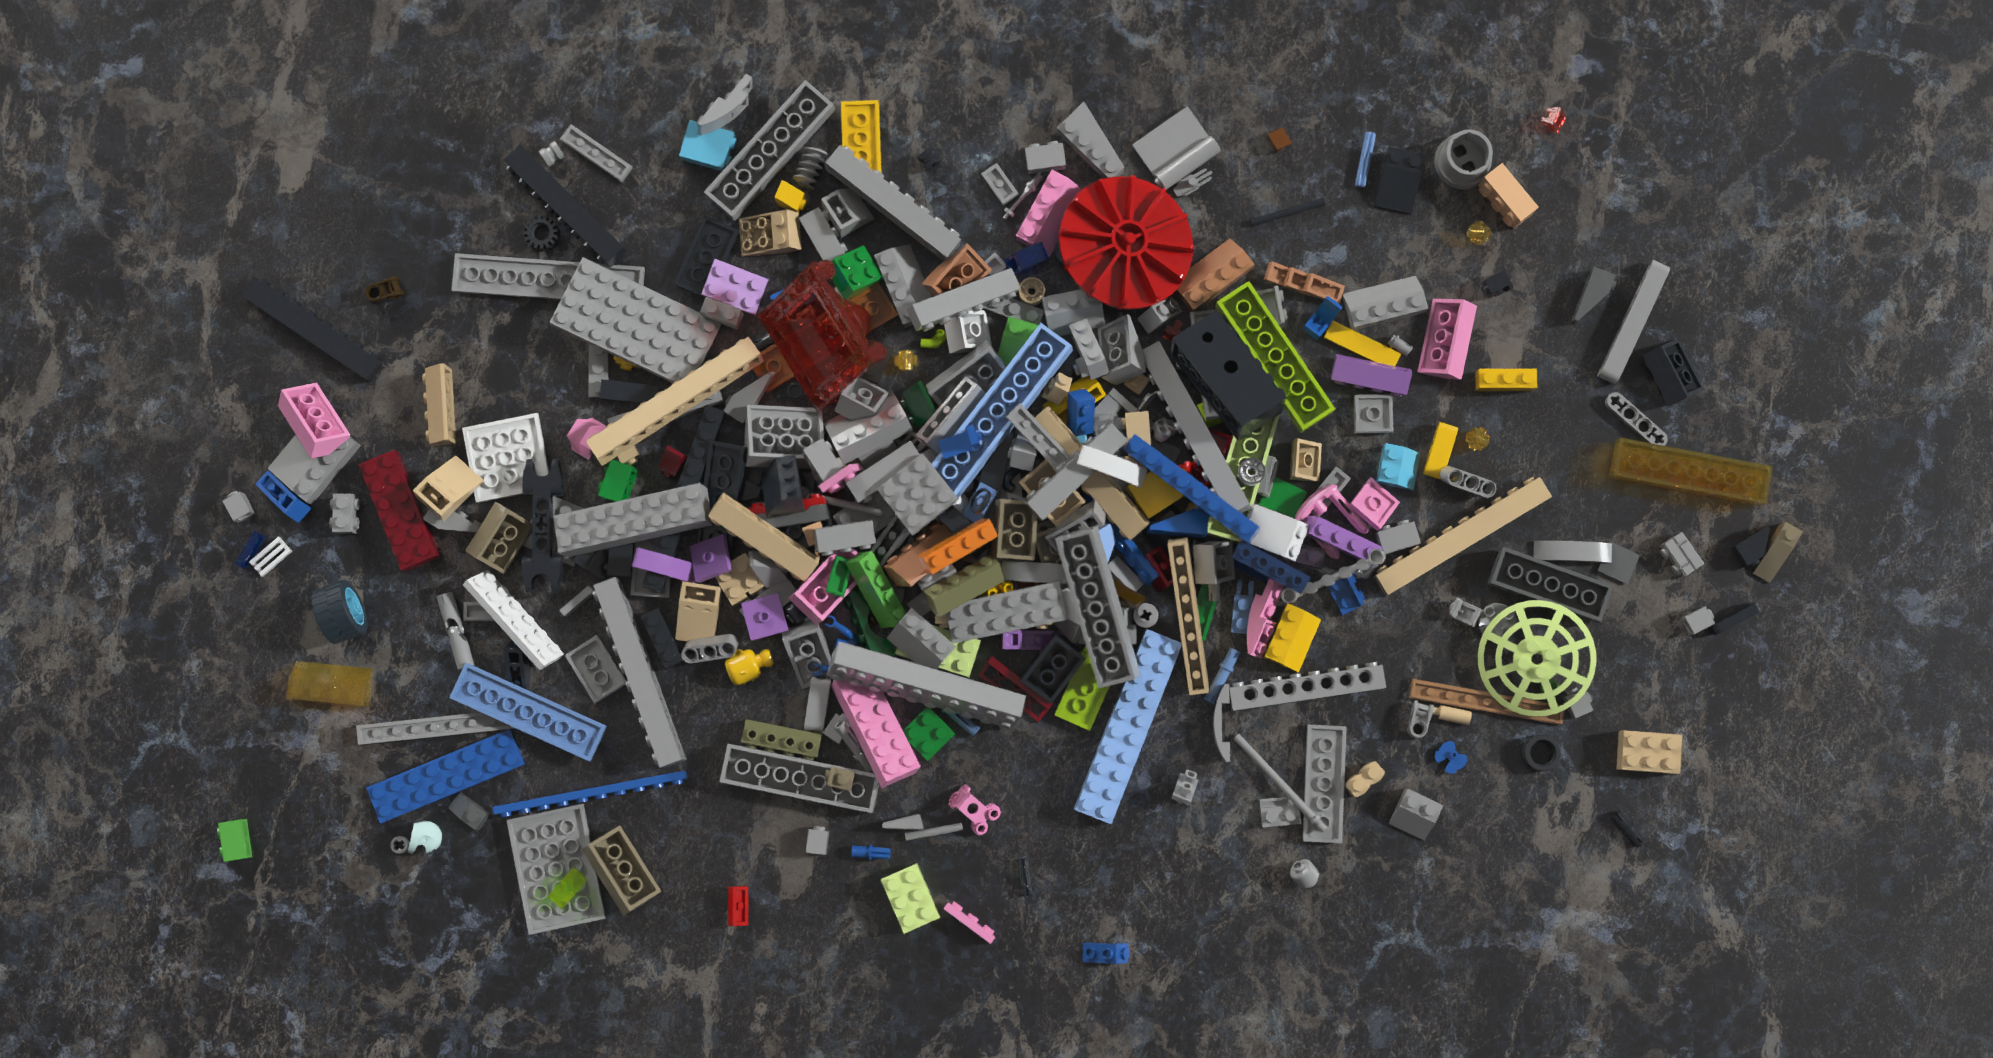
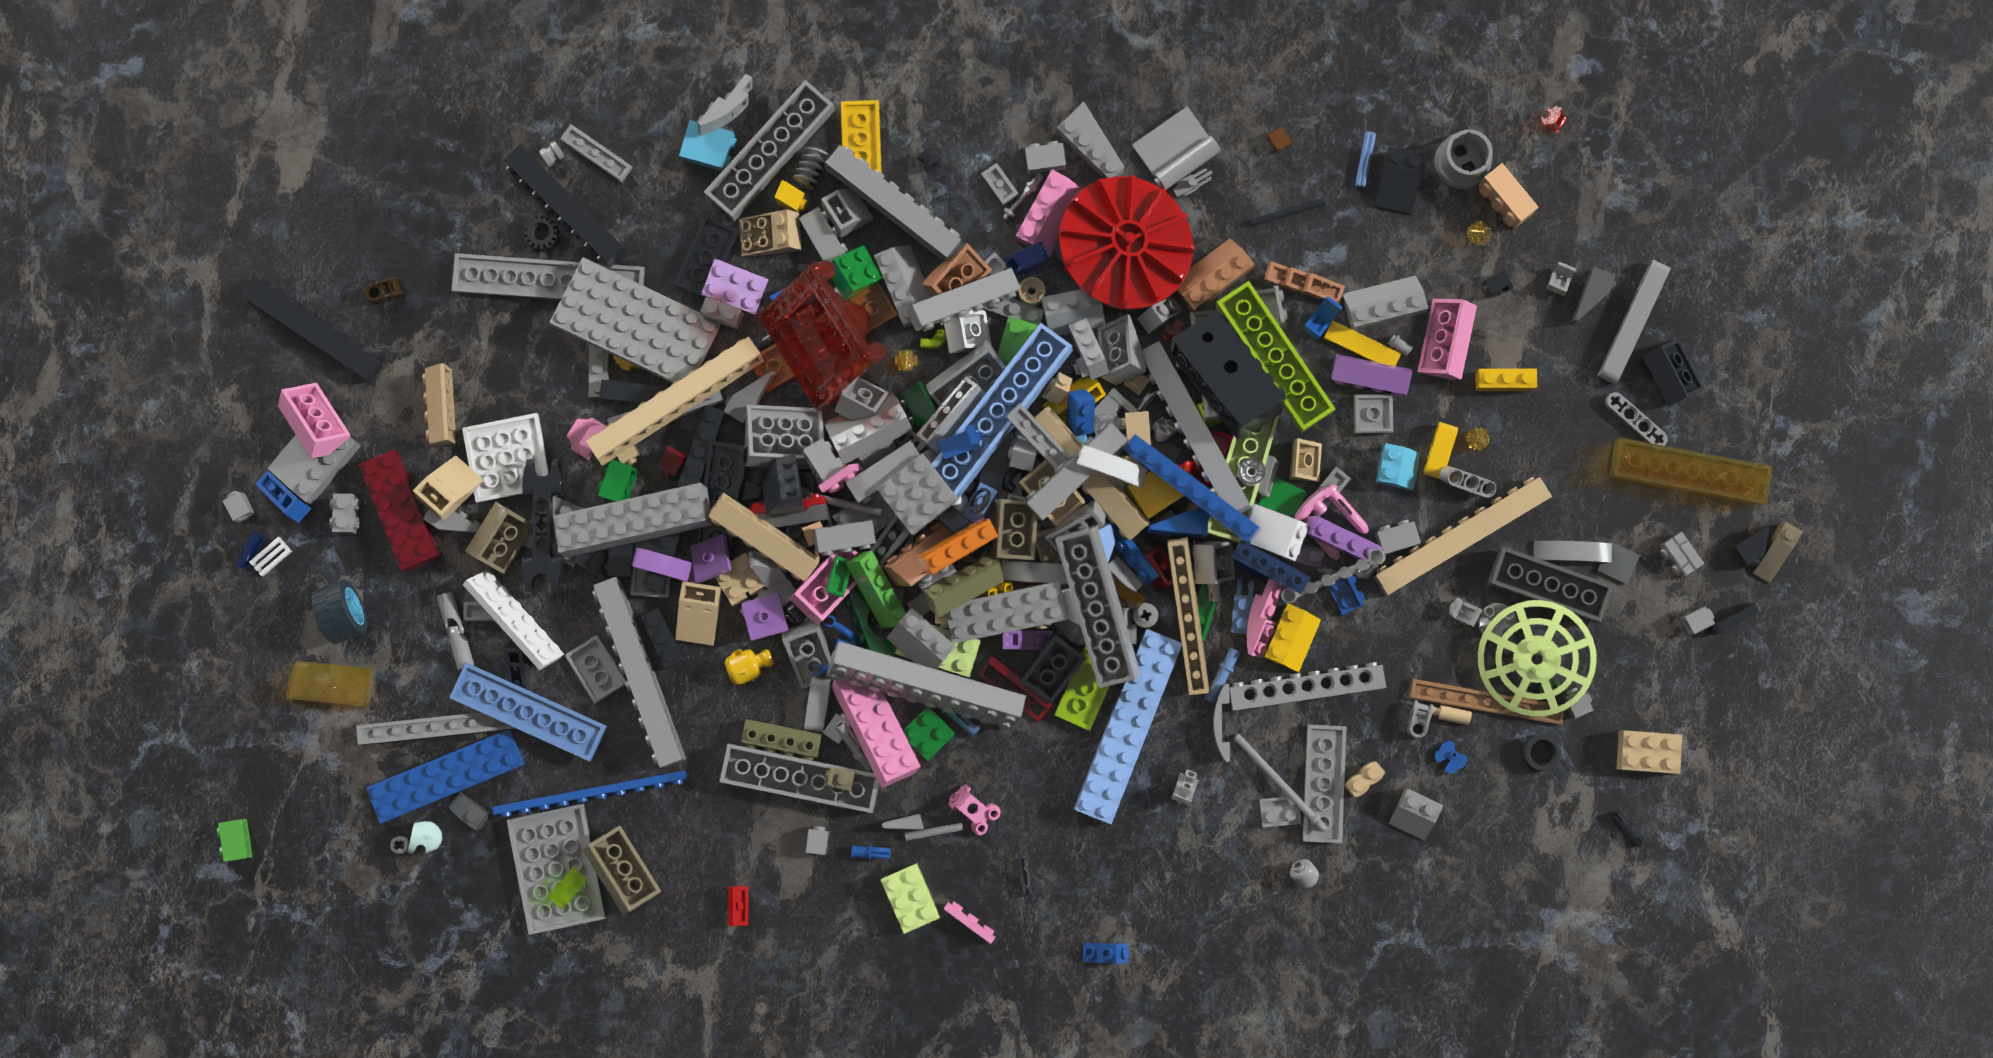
(577, 601): light grey tile -> none
(703, 654): light grey beam -> none
(1374, 504): bright pink plate -> none
(1560, 278): none -> light grey bracket

